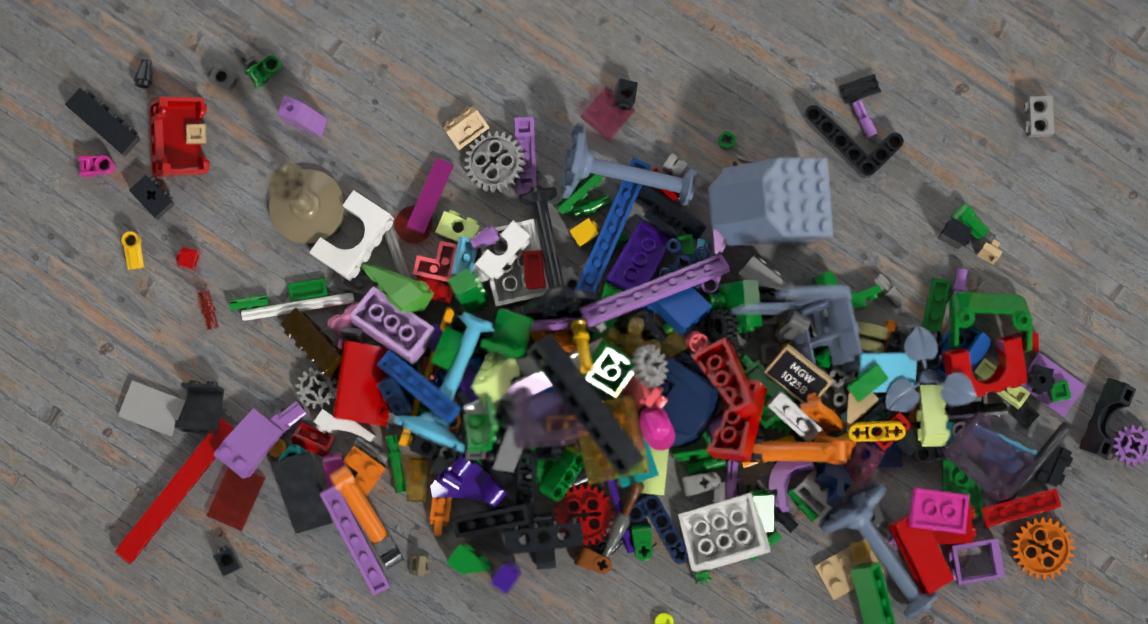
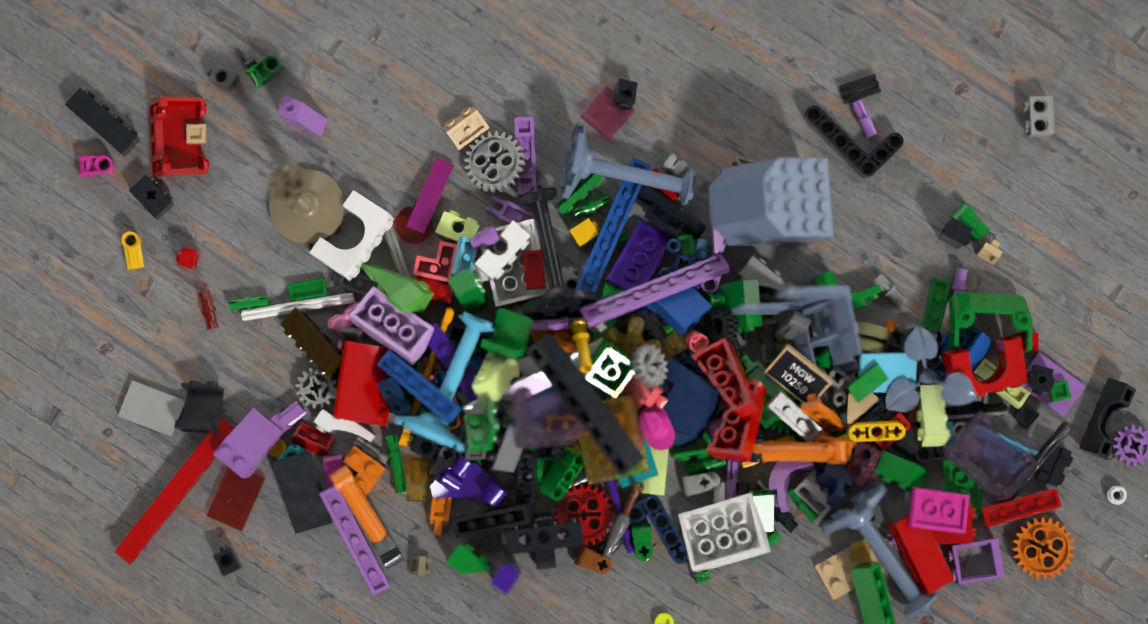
(143, 76): black cone -> none
(446, 348): green slope -> none
(509, 211): none -> medium lavender hinge
(729, 135): green bush -> none
(901, 471): none -> green brick
(1123, 495): none -> white plate

